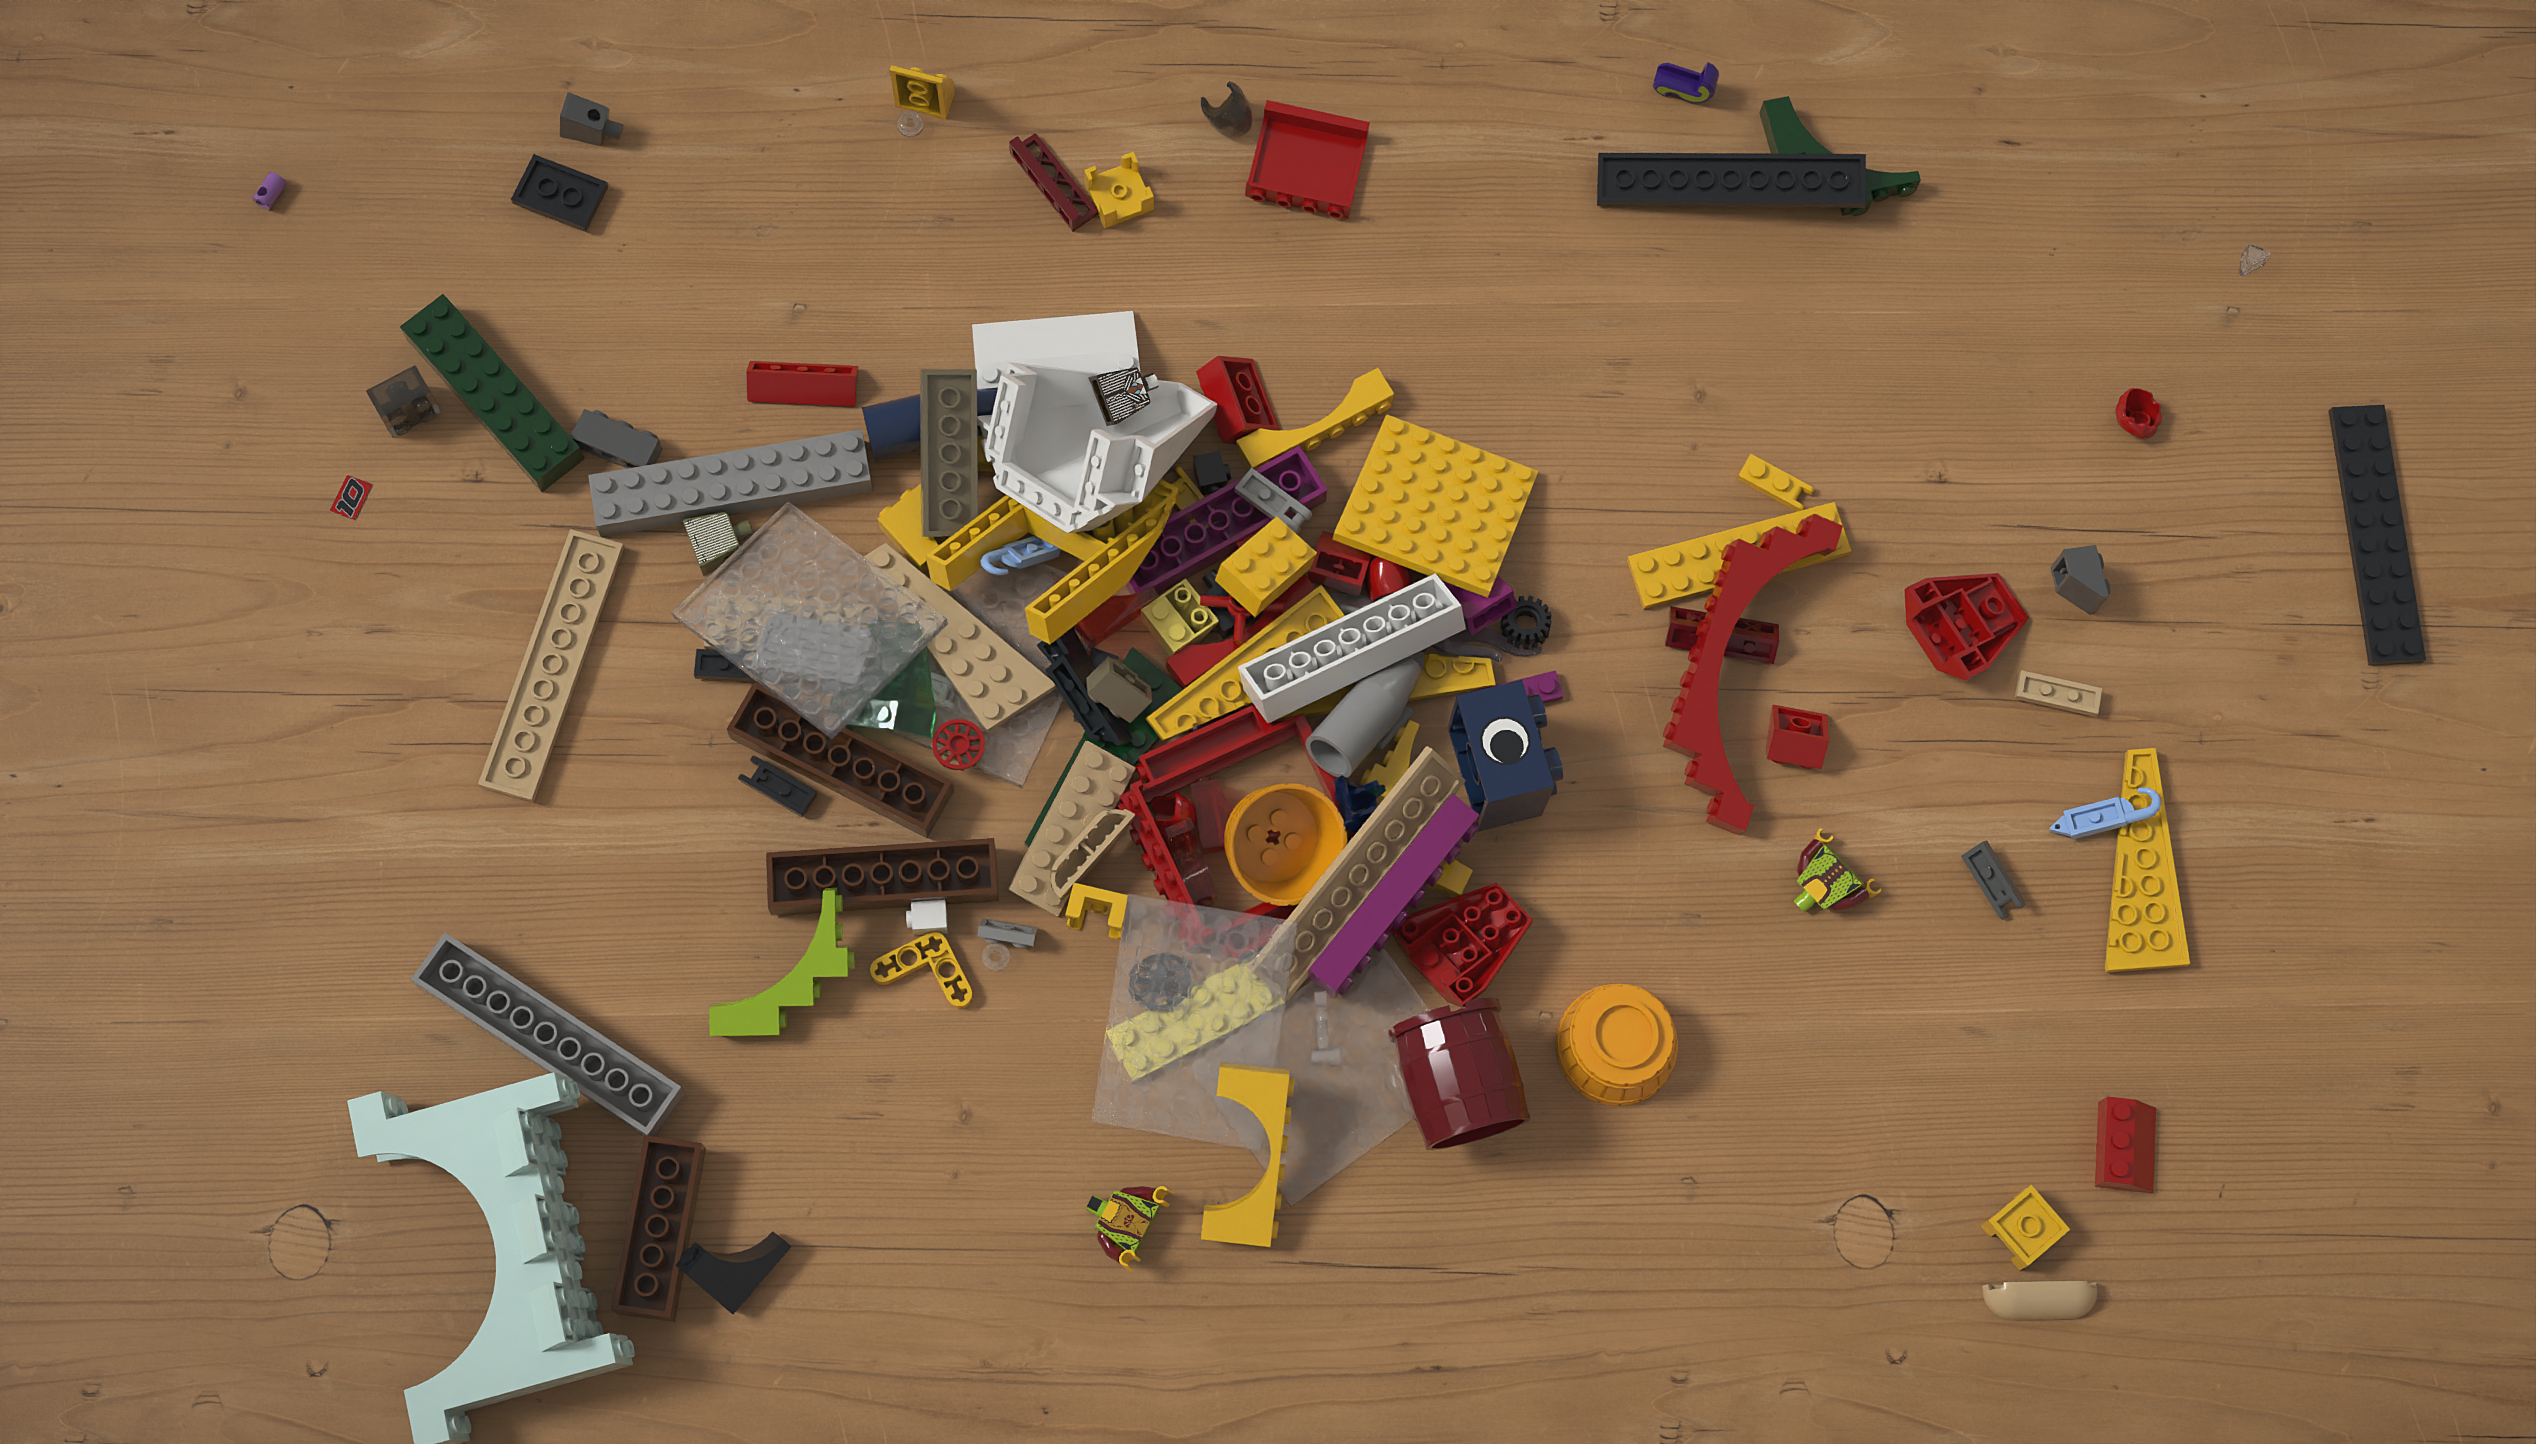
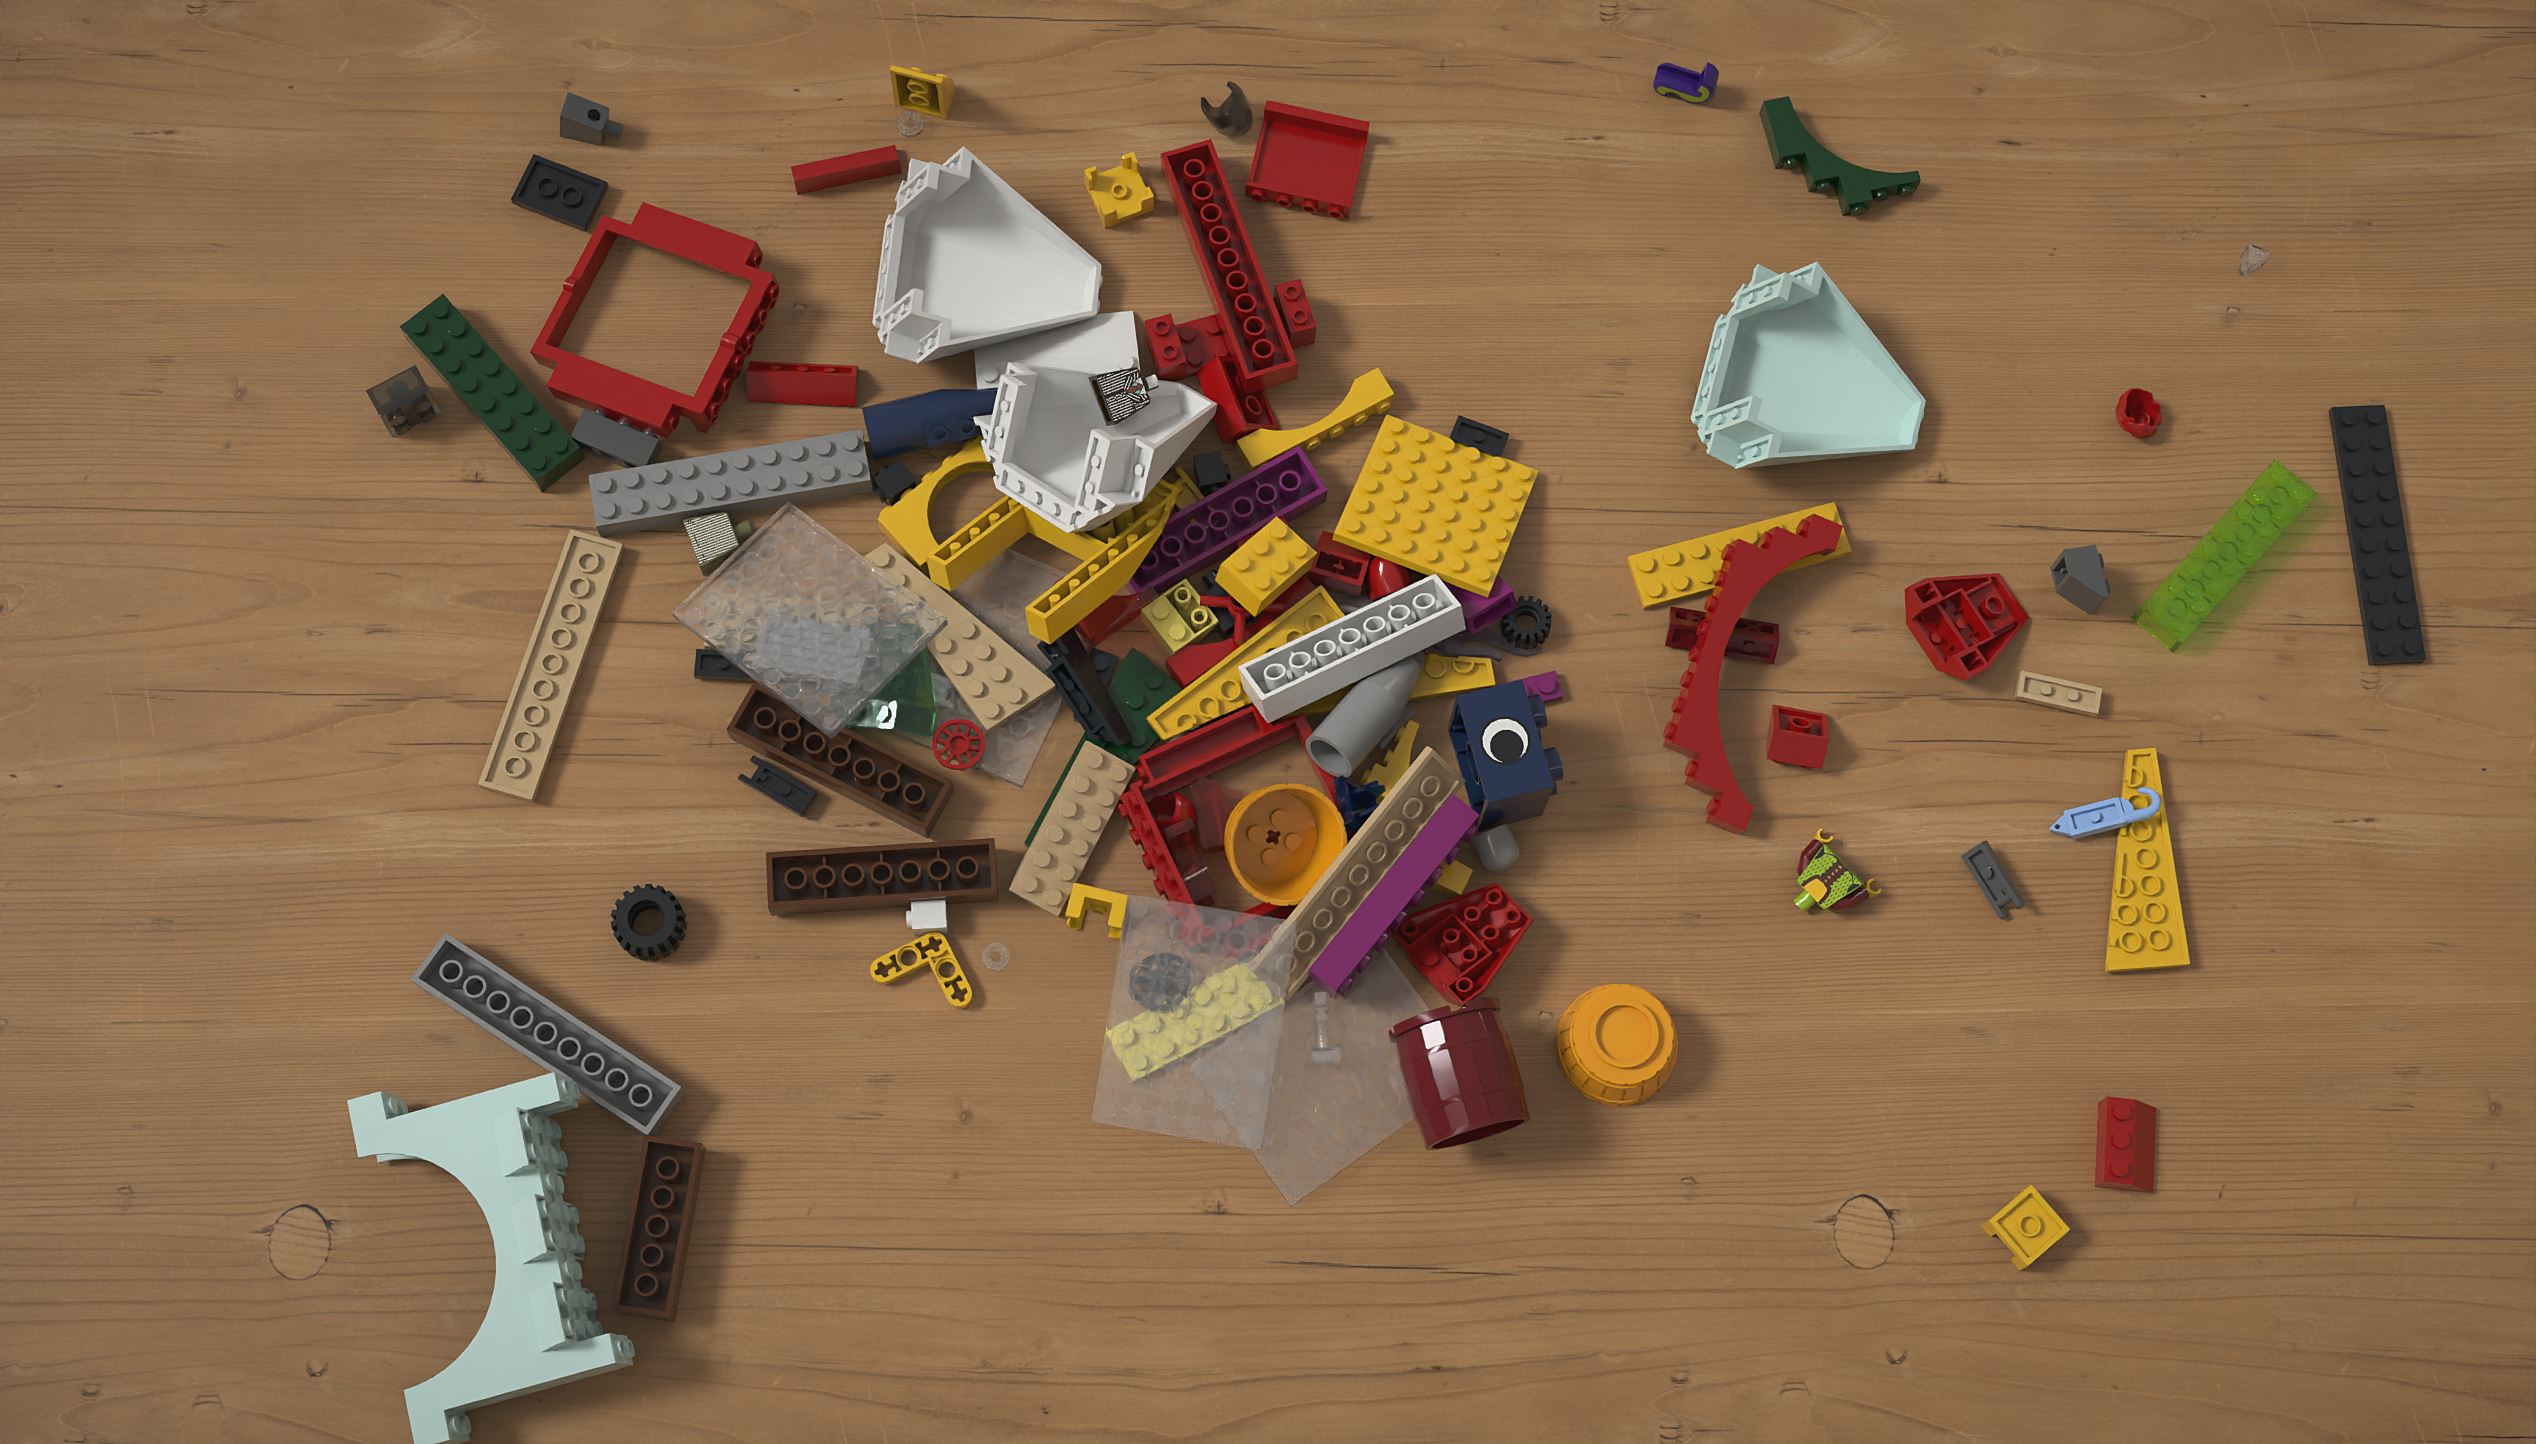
(269, 190): medium lavender piece -> none
(350, 497): sticker -> none
(634, 398): none -> red door
(636, 903): none -> black tyre
(733, 1275): black arch -> none
(763, 1012): lime arch -> none
(846, 169): none -> red panel
(892, 483): none -> black brick
(948, 450): dark tan plate -> none
(974, 265): none -> white piece
(998, 931): light grey plate -> none
(1020, 554): light blue plate -> none
(1048, 185): dark red fence -> none
(1088, 849): tan brick -> none
(1119, 689): dark tan brick -> none
(1126, 1220): torso -> none
(1188, 346): none -> red plate
(1229, 267): none -> red brick
(1251, 1216): yellow arch -> none
(1272, 500): light grey plate -> none
(1480, 436): none -> black plate
(1497, 848): none -> light grey helmet
(1731, 180): black plate -> none
(1773, 482): yellow hinge -> none
(1800, 378): none -> light aqua piece
(2041, 1299): tan brick -> none
(2224, 556): none -> clear neon green brick

